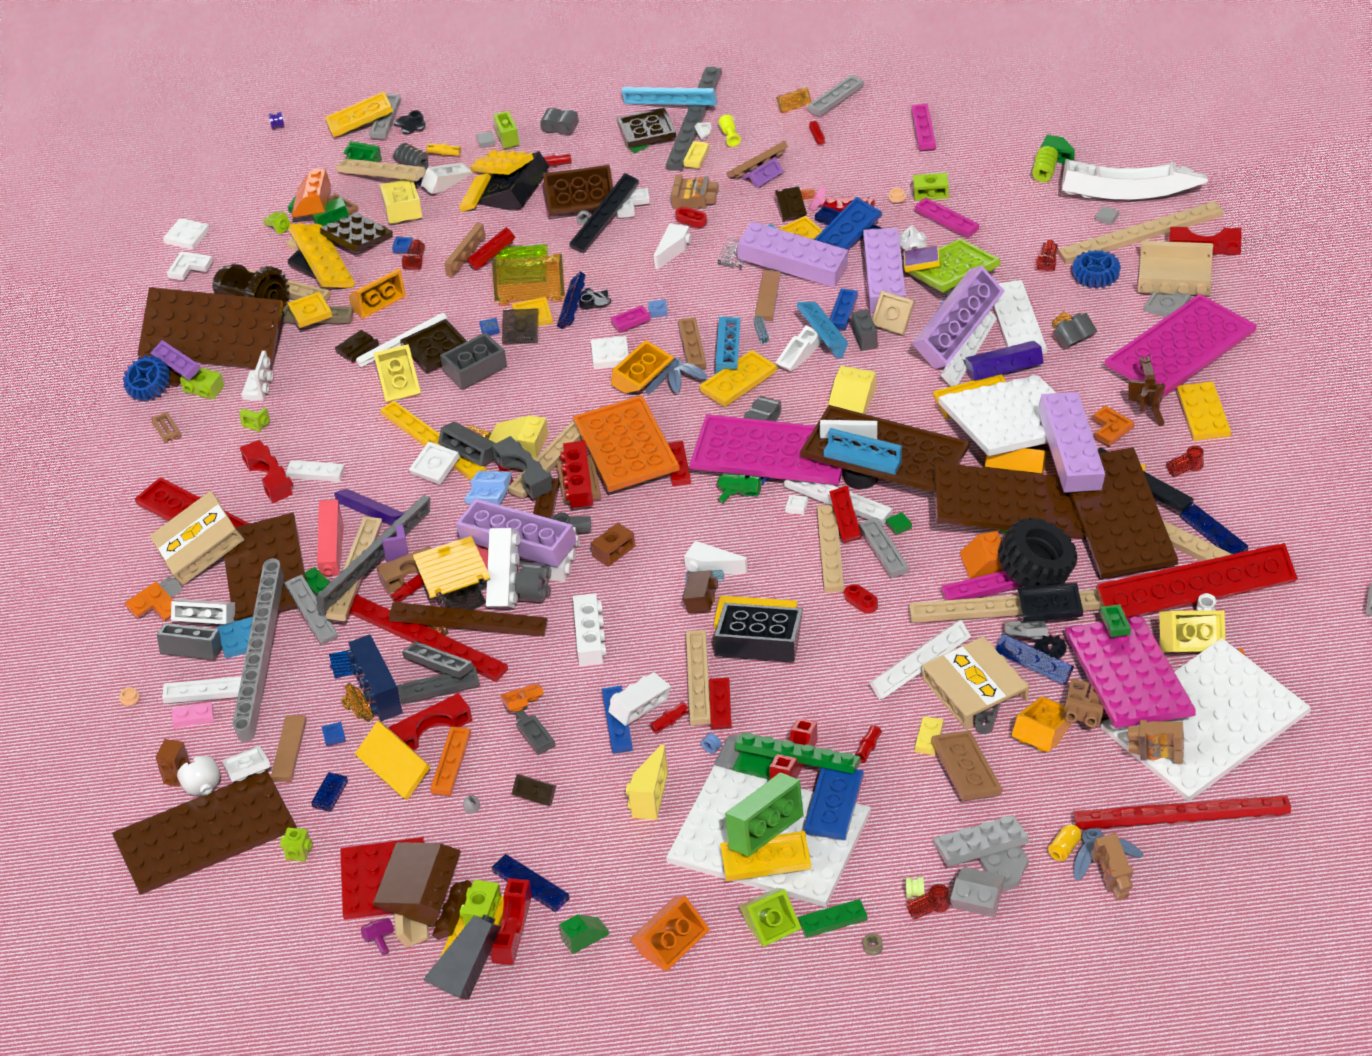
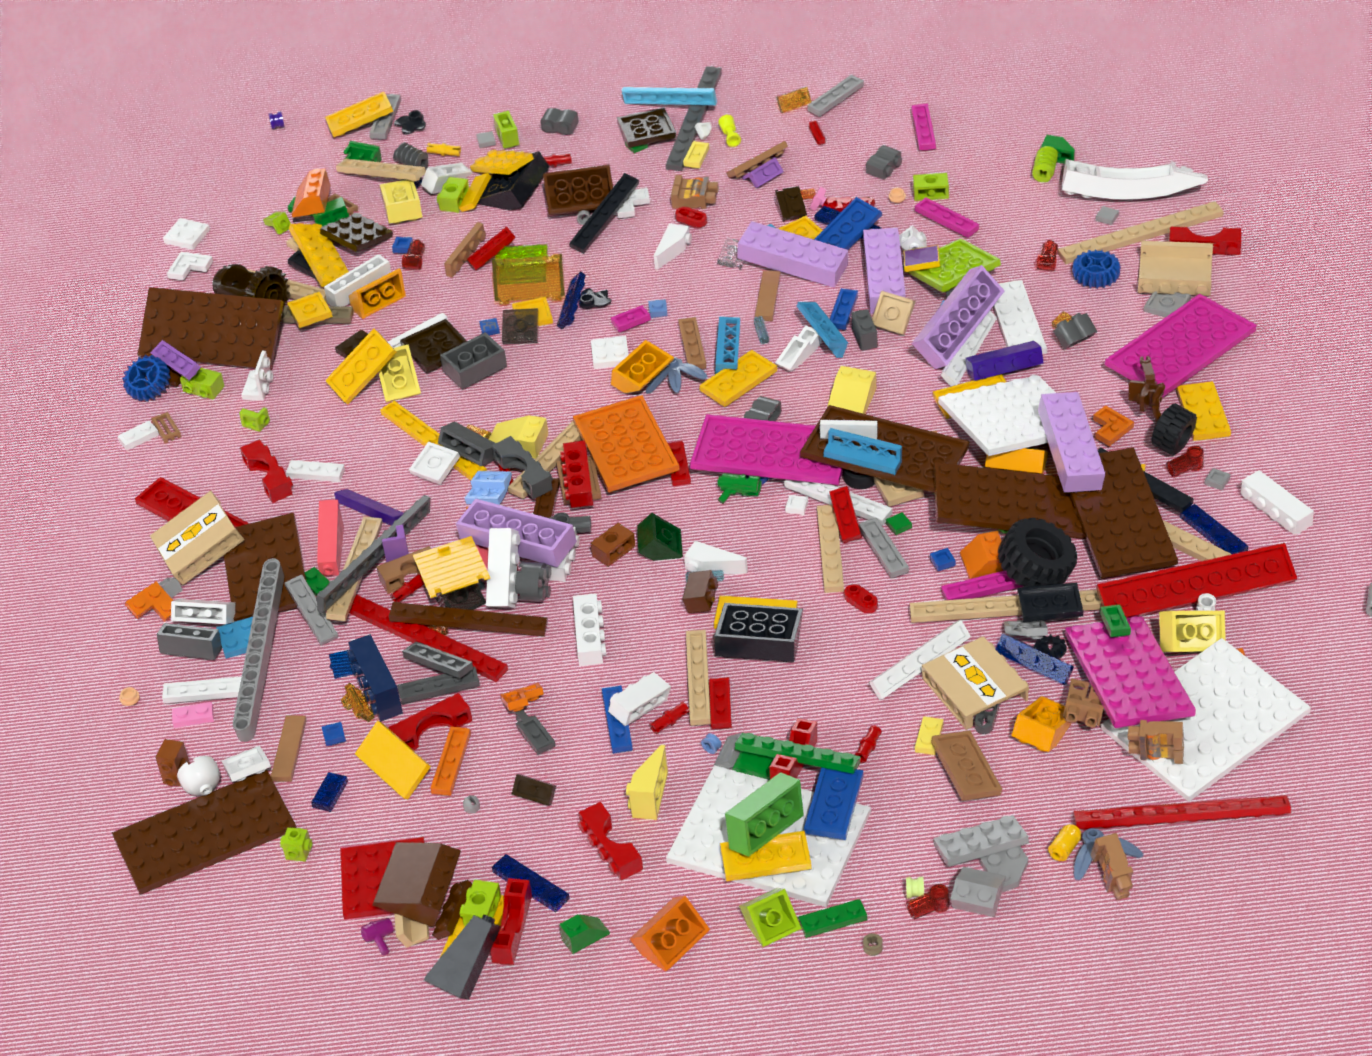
(138, 435): none -> white plate
(338, 291): none -> white brick
(361, 366): none -> yellow plate
(452, 194): none -> lime brick
(621, 857): none -> red arch
(659, 539): none -> dark green slope
(883, 162): none -> dark grey brick
(896, 493): none -> tan plate
(942, 559): none -> blue plate
(1173, 429): none -> black tyre
(1217, 479): none -> light grey tile
(1277, 502): none -> white brick

